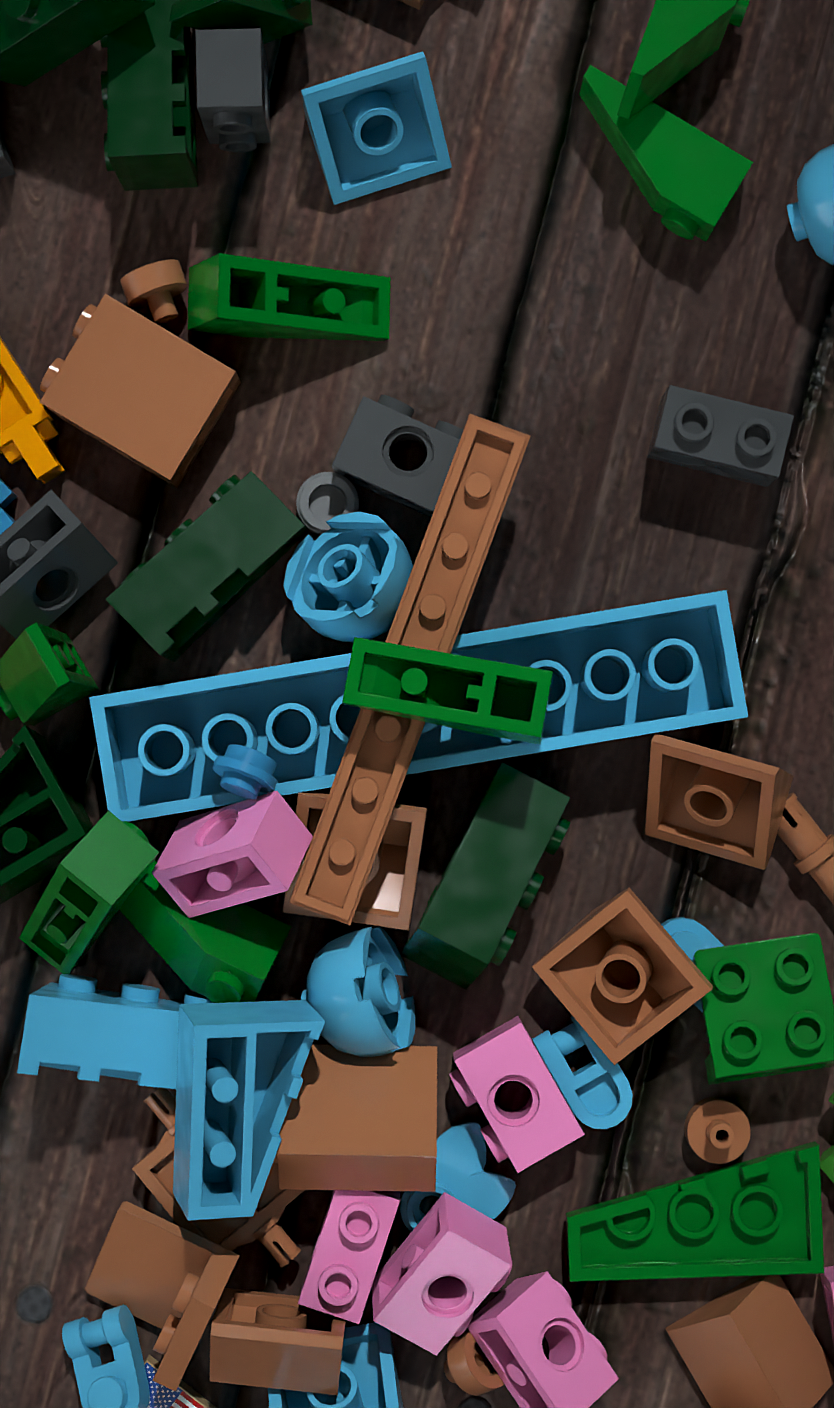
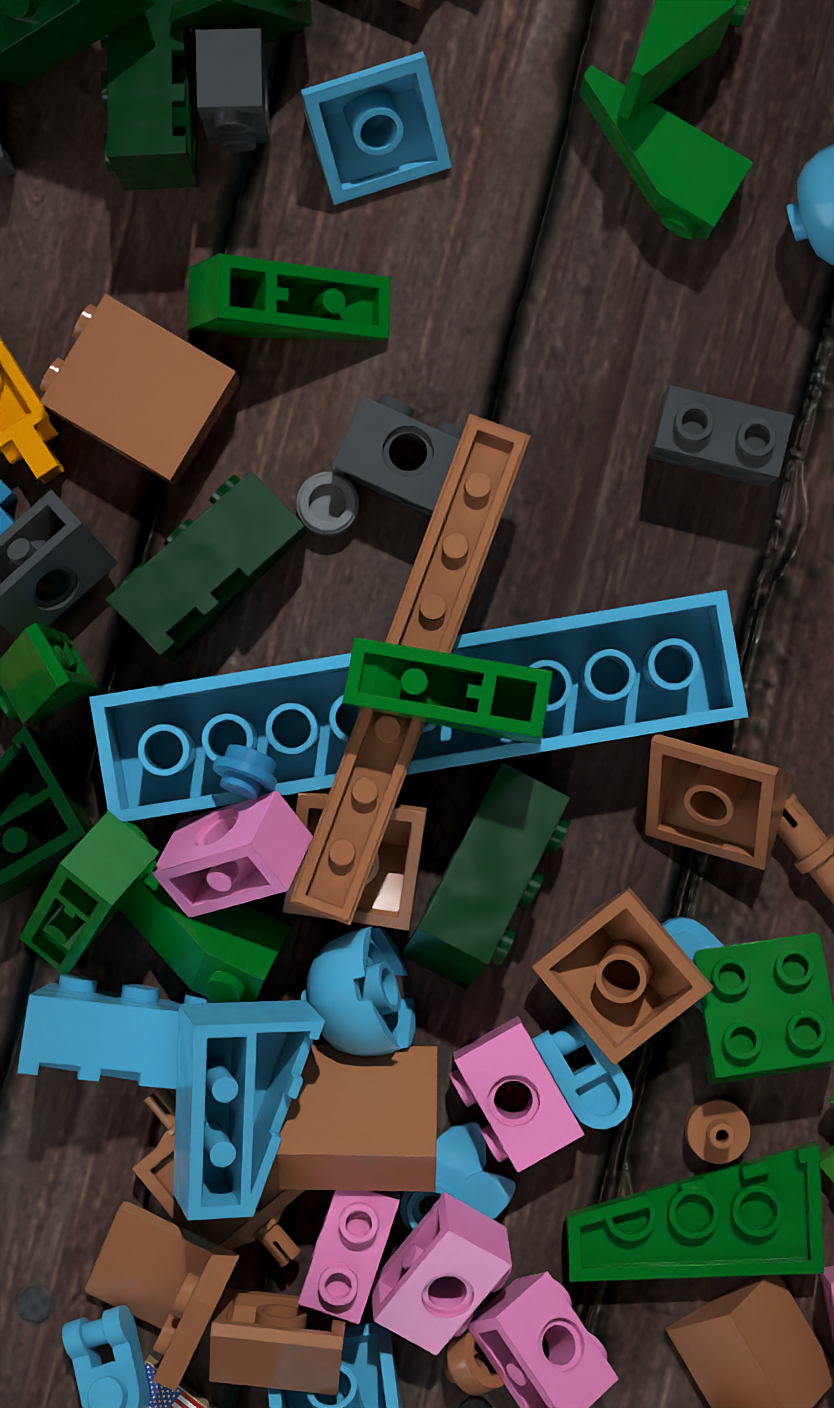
(155, 287): nougat tile -> none
(349, 577): medium azure cylinder -> none

